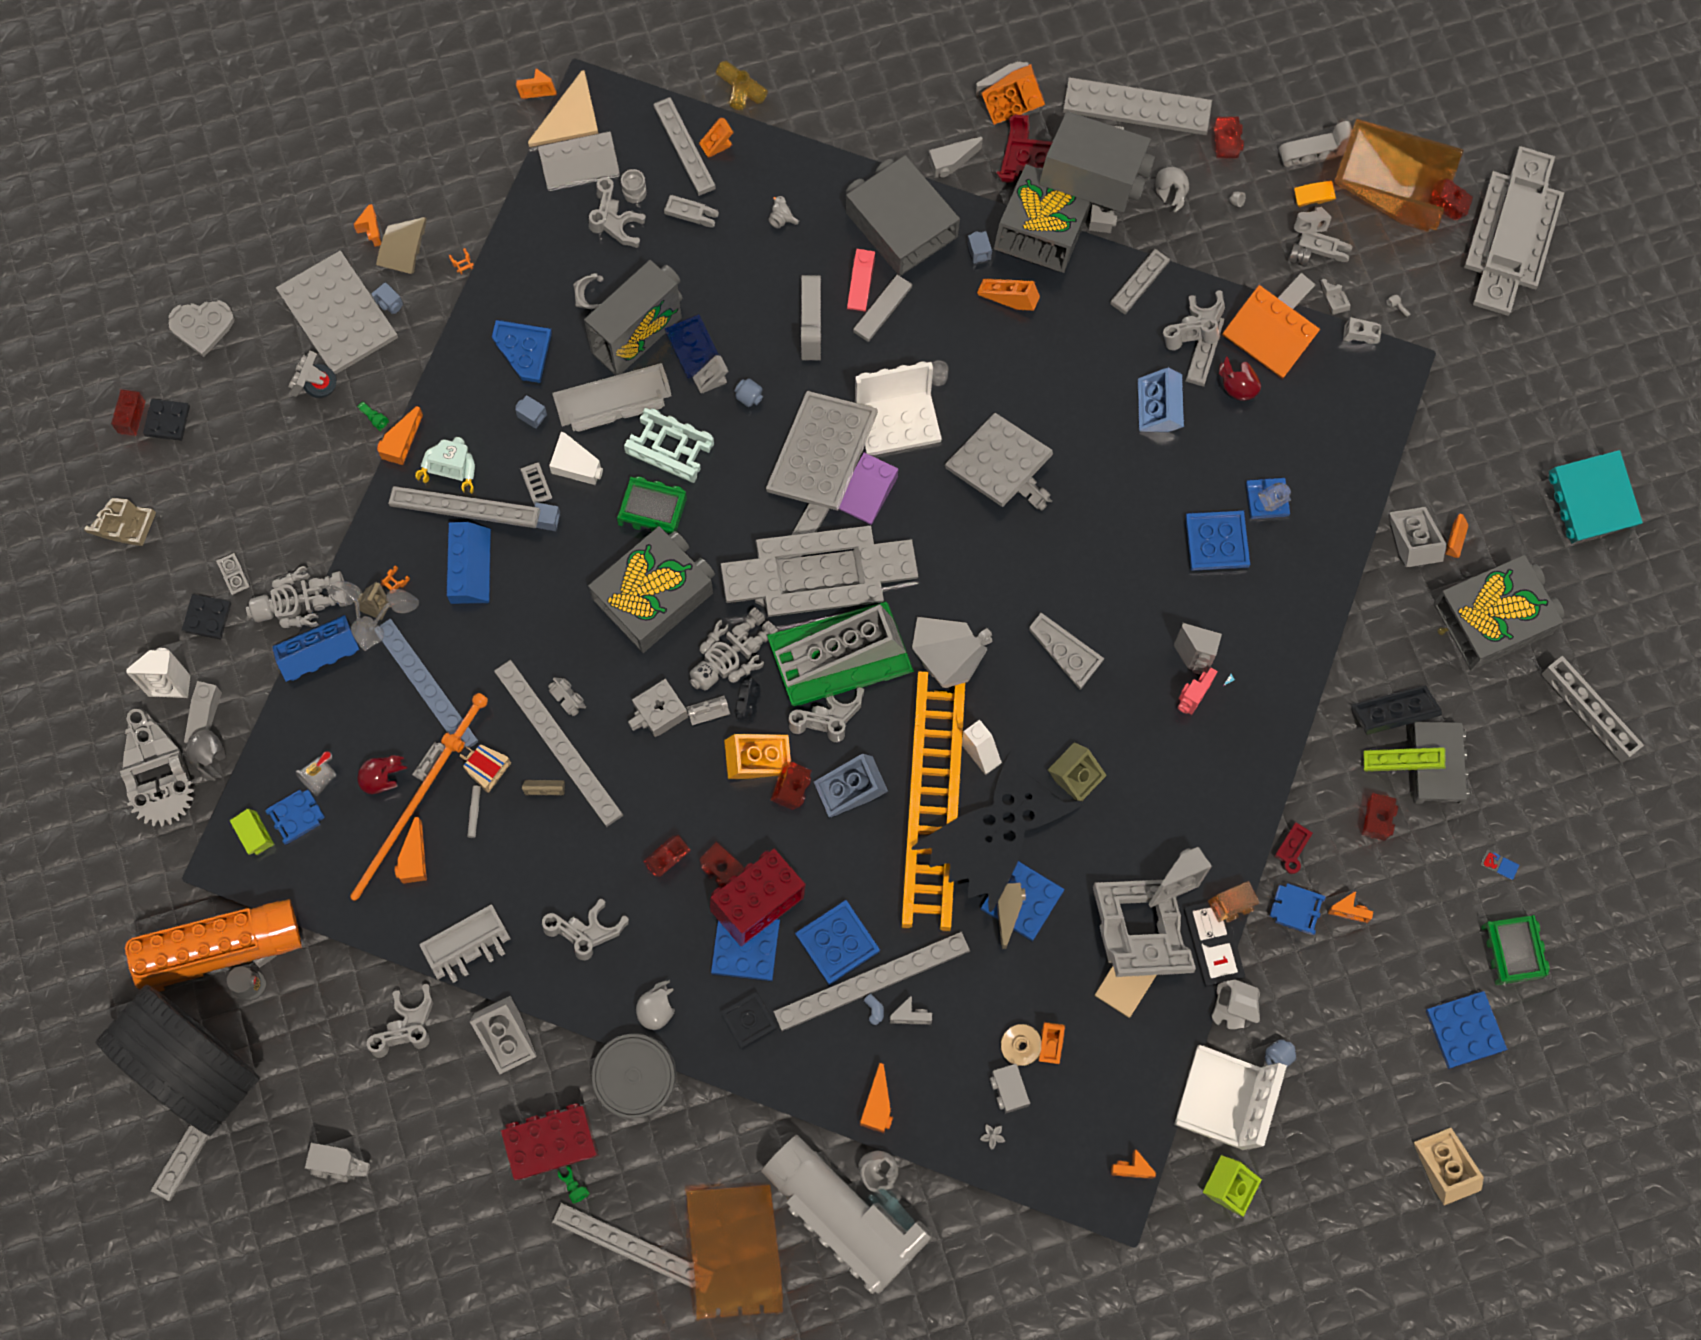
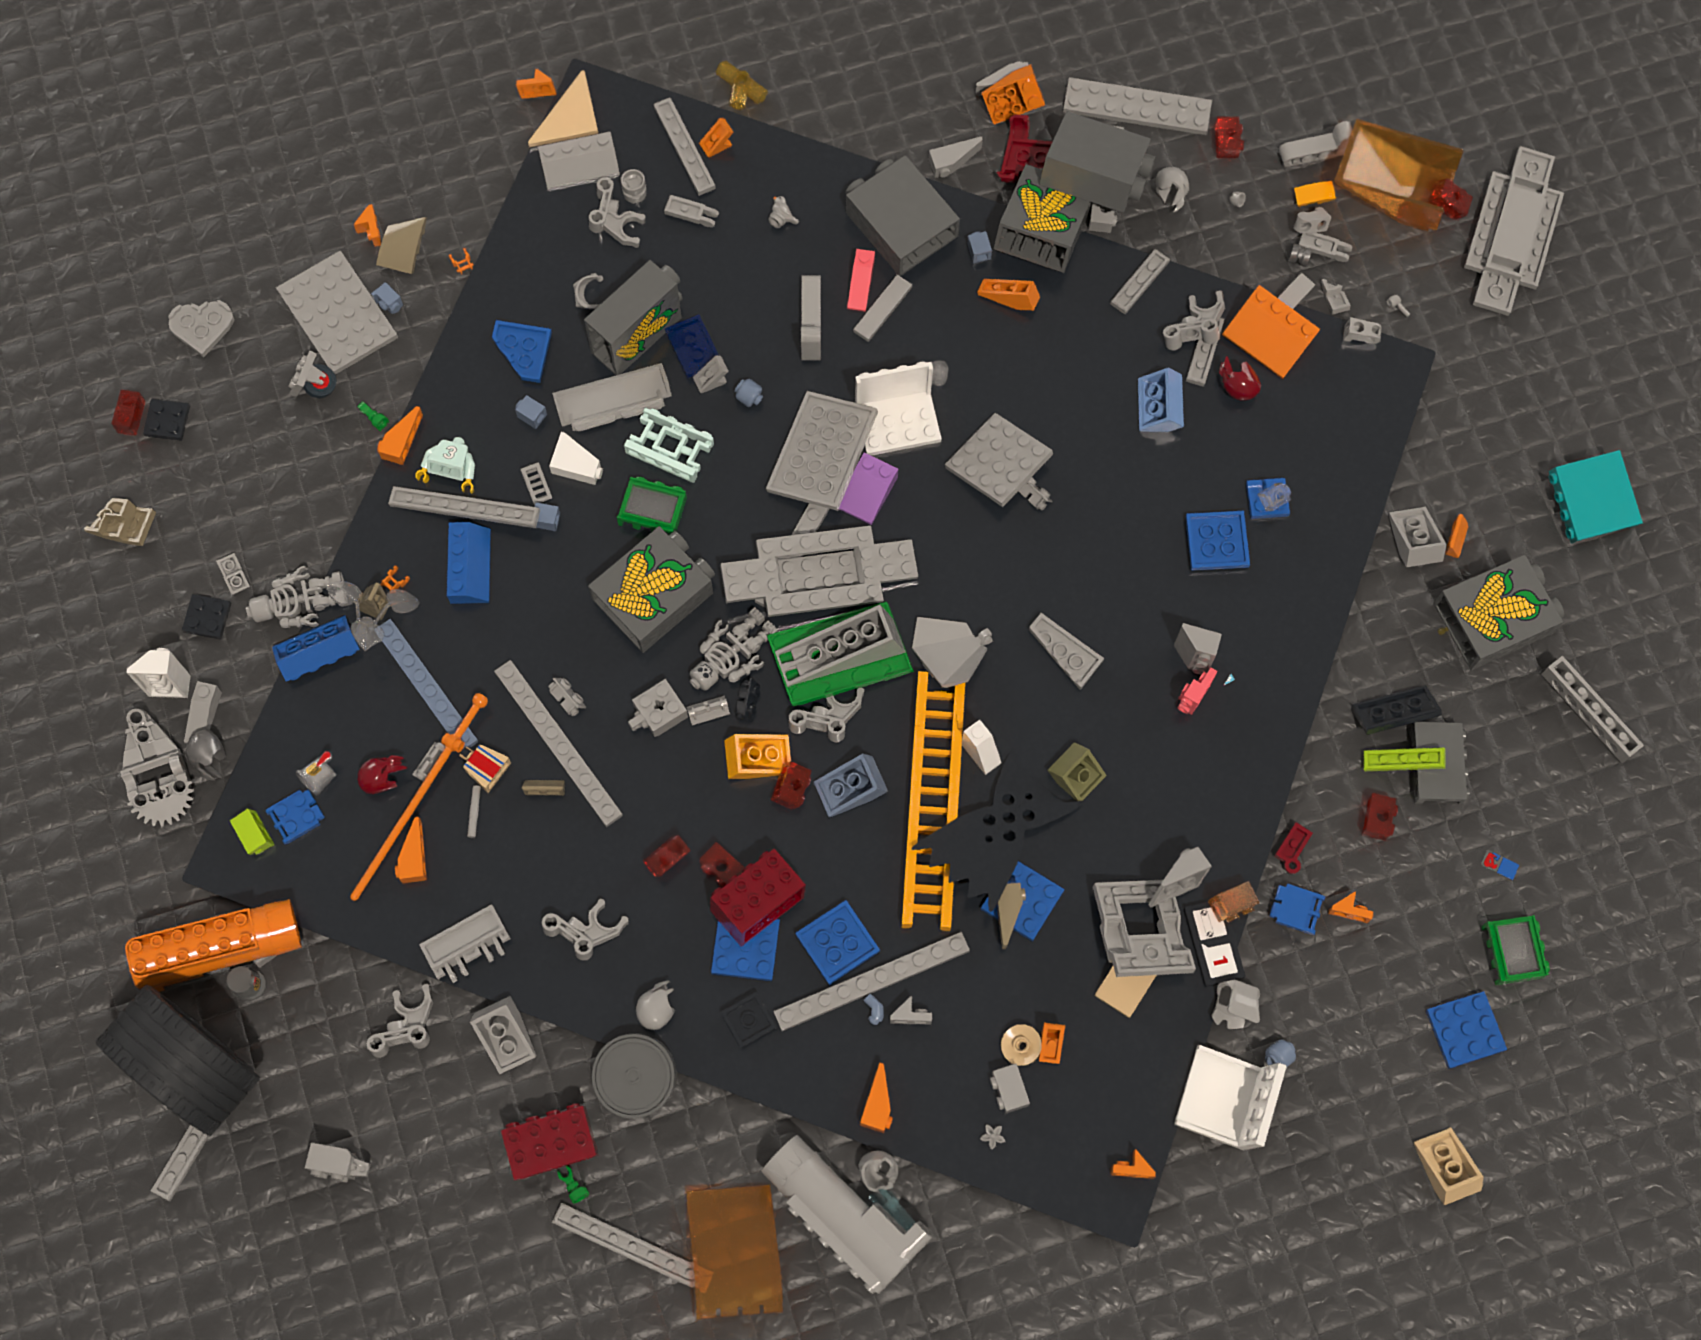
(1232, 1185): lime slope -> none

